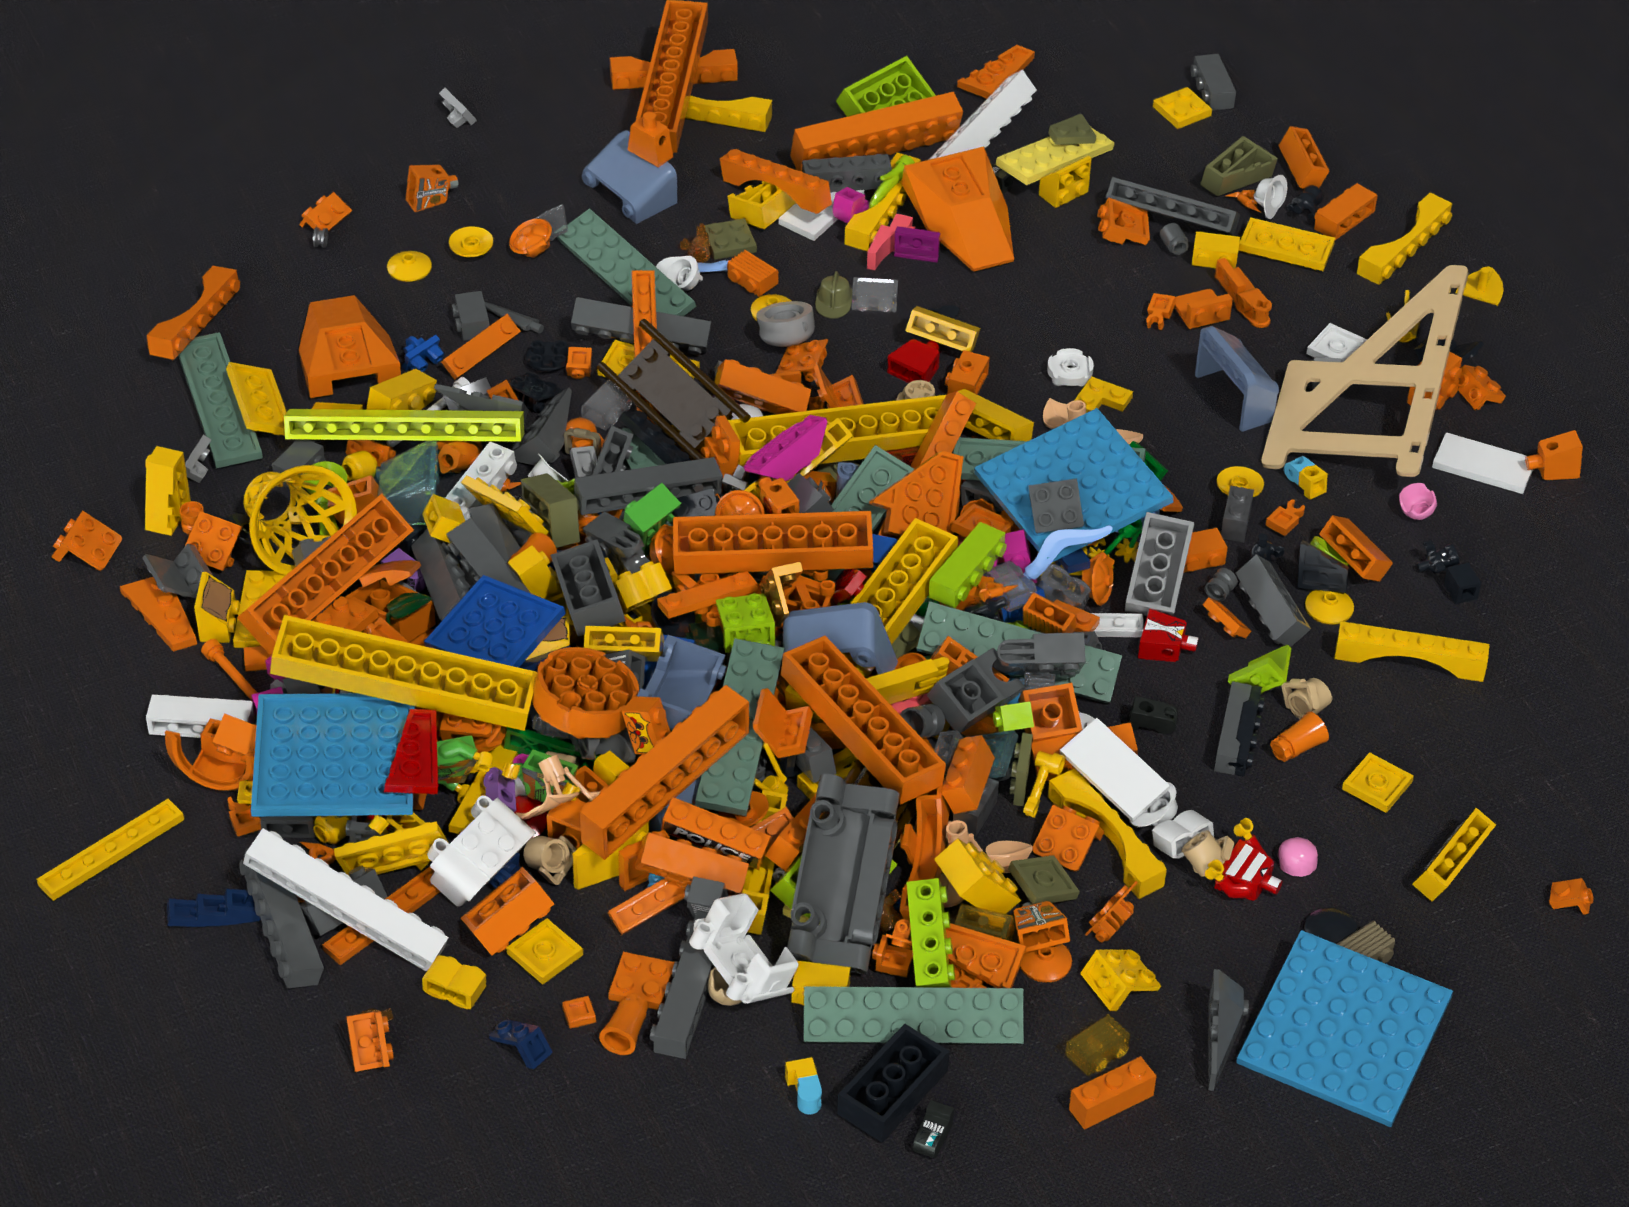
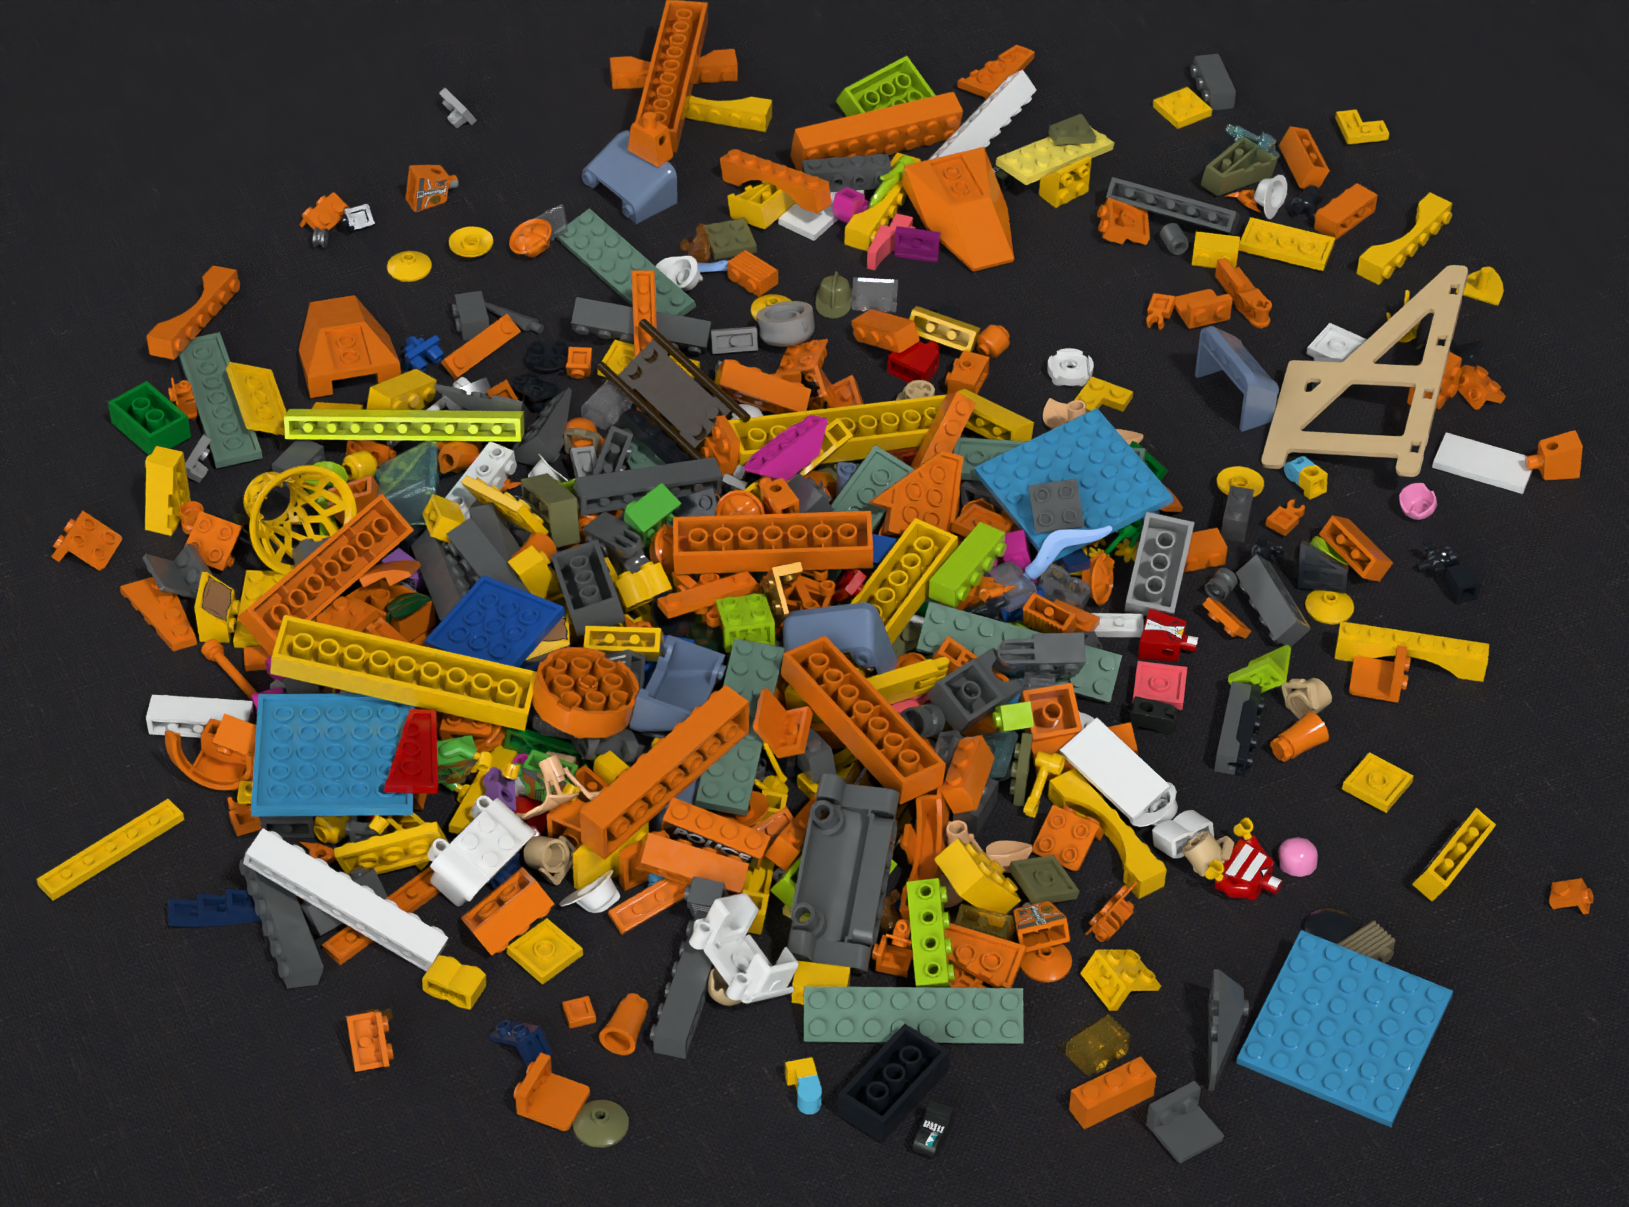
(149, 418): none -> green brick
(181, 393): none -> orange hinge
(357, 218): none -> bracket
(549, 1096): none -> orange bracket
(595, 896): none -> white piece
(604, 1131): none -> olive dish
(643, 977): orange plate -> none
(645, 722): orange brick -> none
(734, 340): none -> light grey hinge
(885, 330): none -> orange brick
(993, 341): none -> orange head
(1161, 683): none -> coral plate
(1182, 1123): none -> dark grey bracket
(1264, 141): none -> clear light blue plant
(1360, 132): none -> yellow plate
(1379, 677): none -> orange bracket

